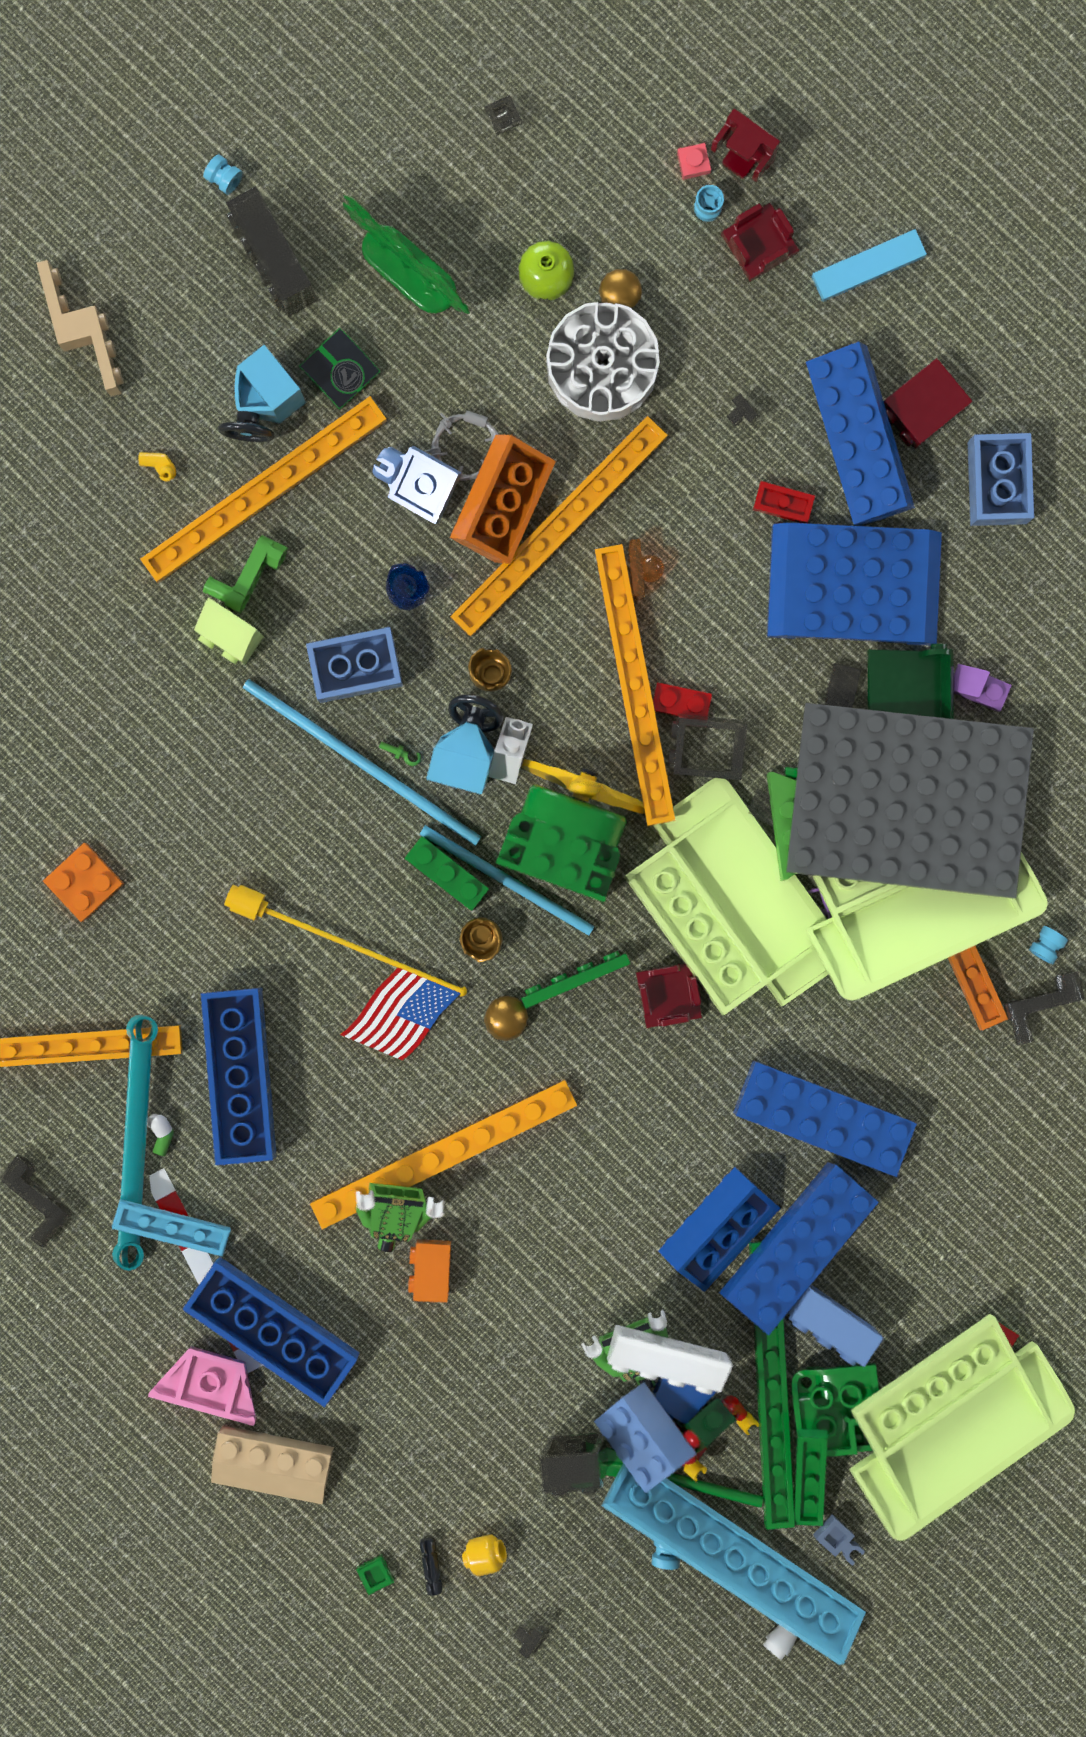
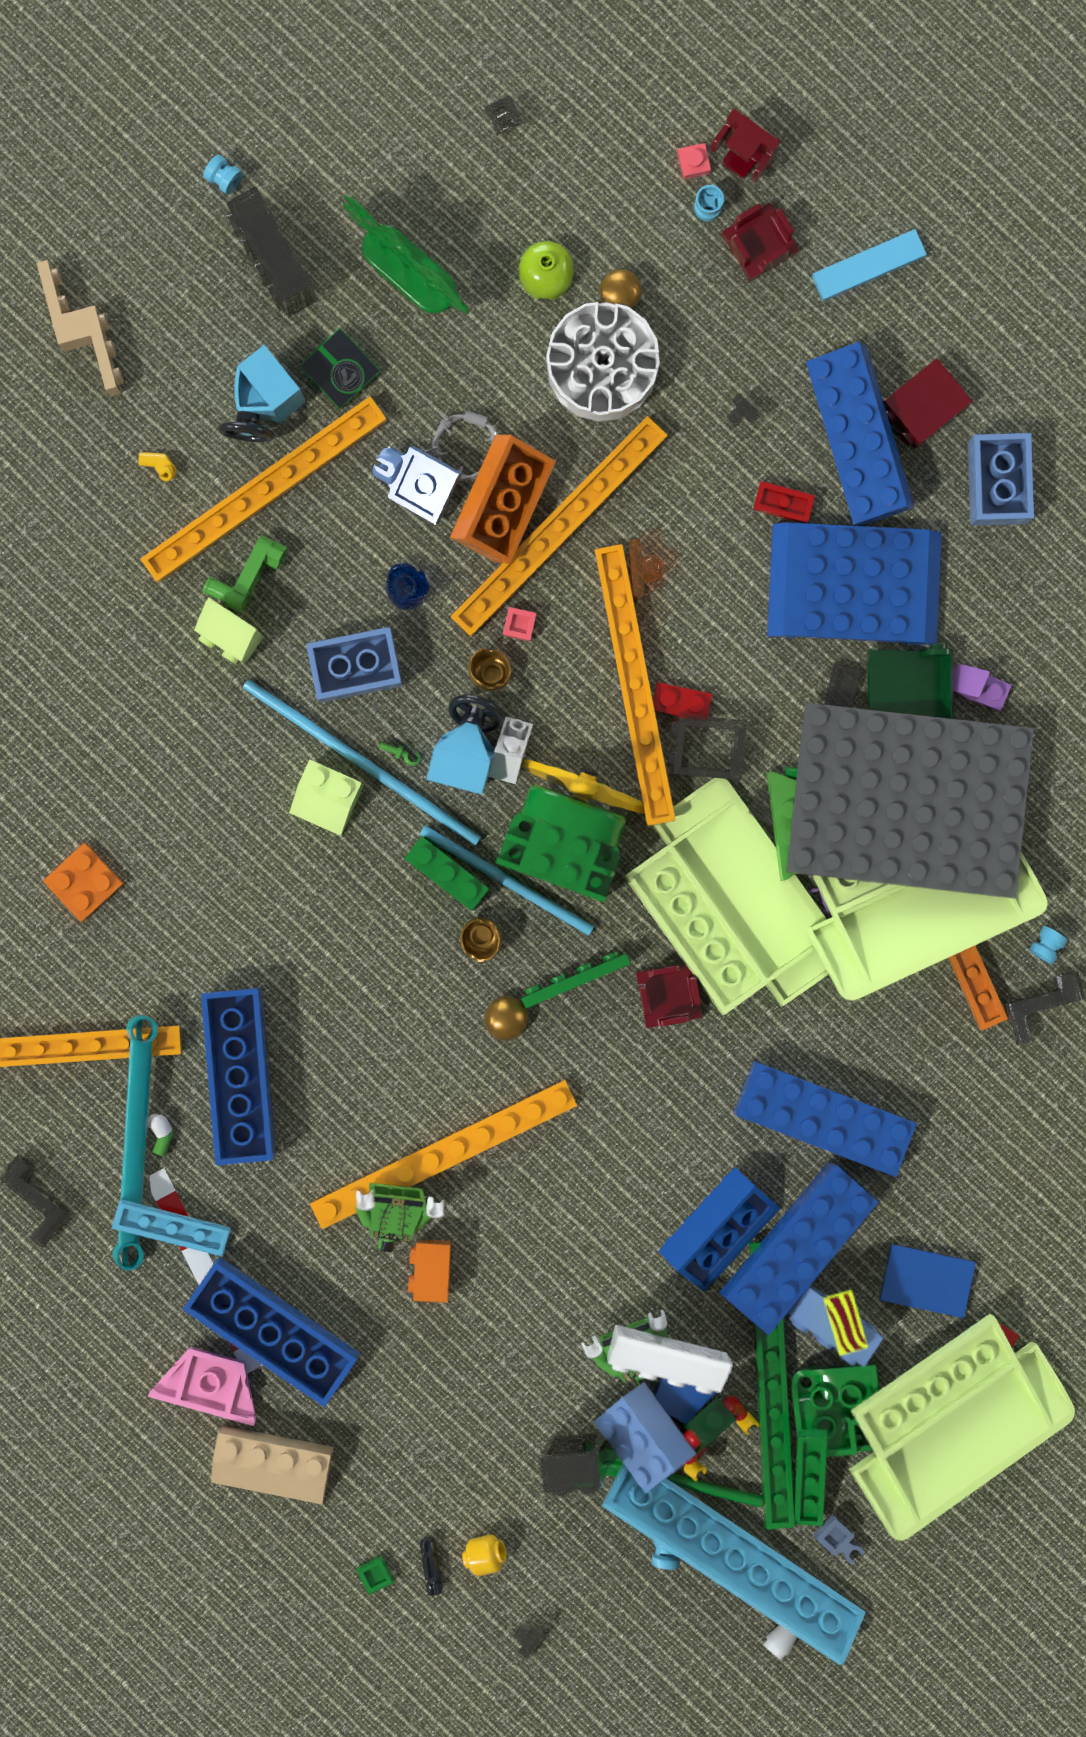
(325, 797): none -> yellowish green slope
(399, 1008): flag -> none
(519, 624): none -> coral plate
(845, 1322): none -> tile
(927, 1280): none -> blue tile

